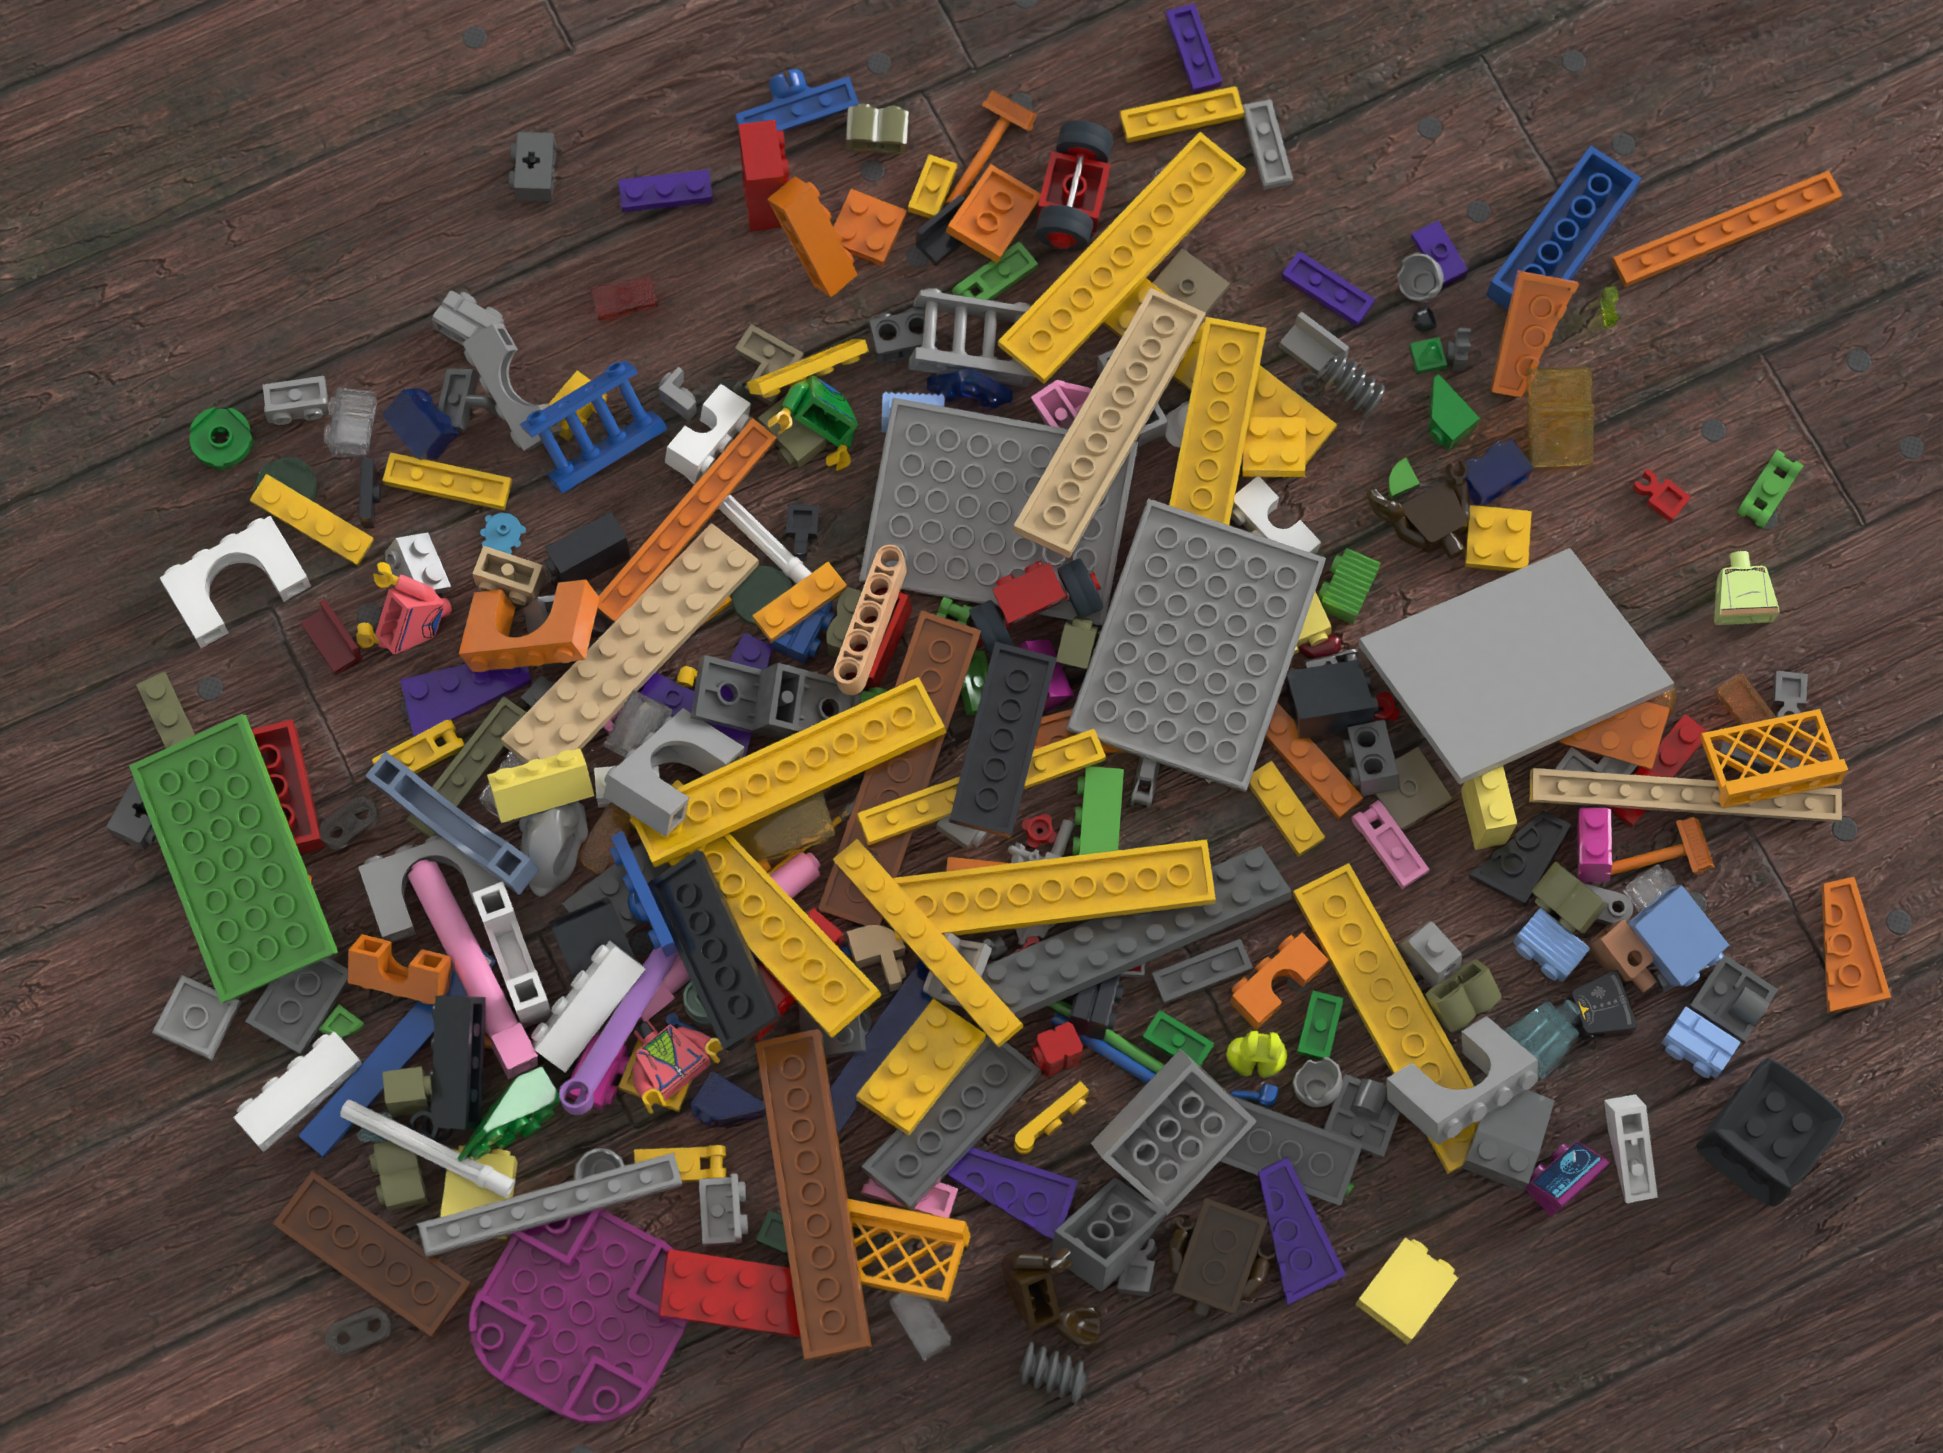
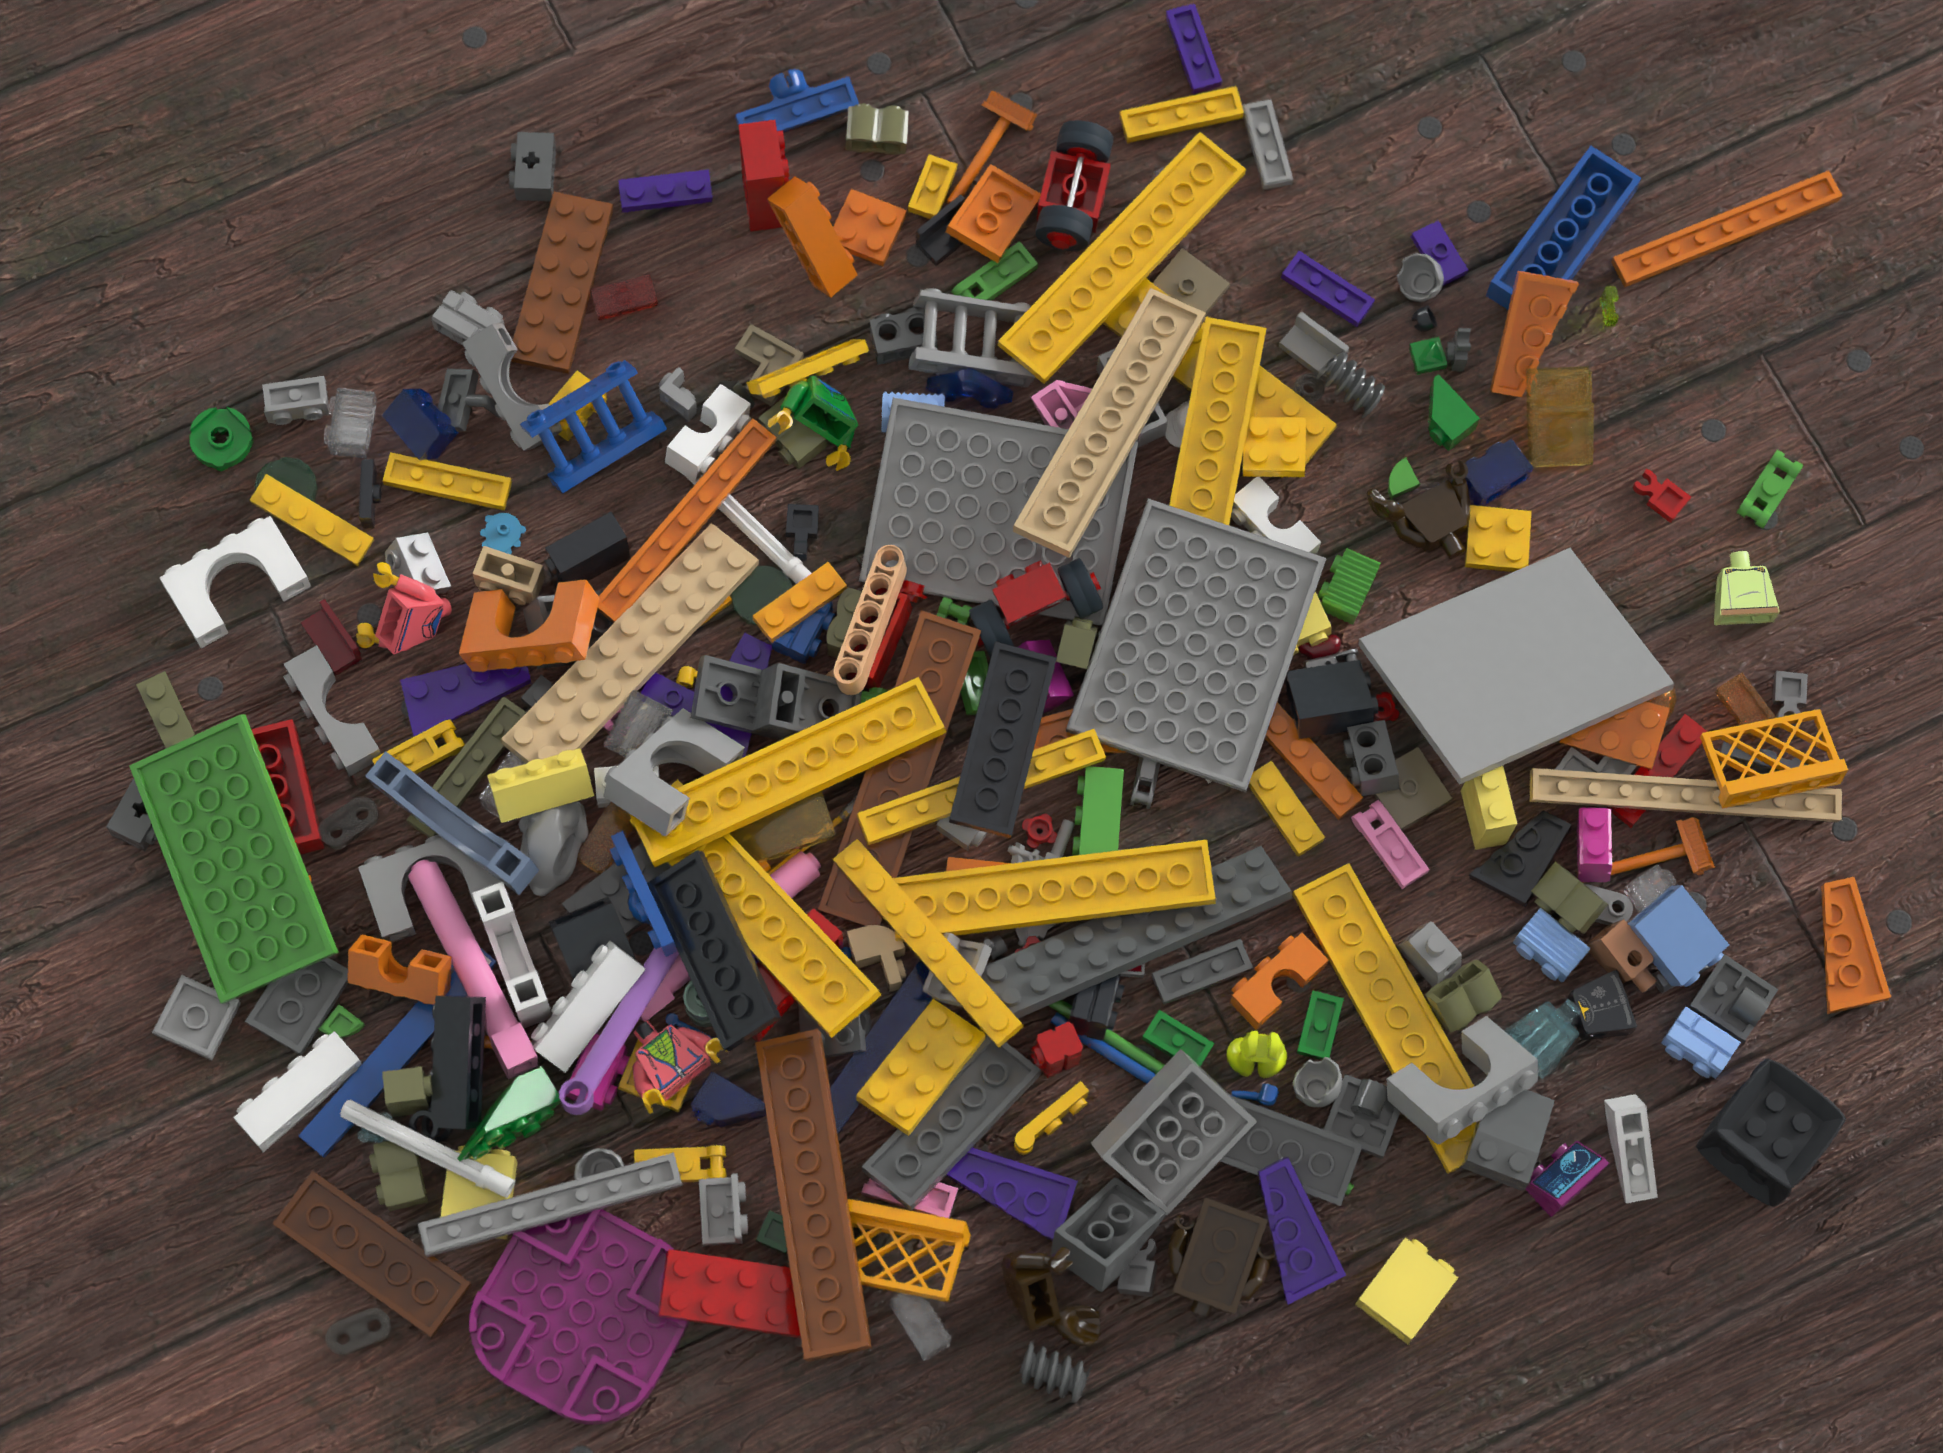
(313, 679): none -> light grey arch
(561, 282): none -> dark orange plate
(913, 590): none -> red plate

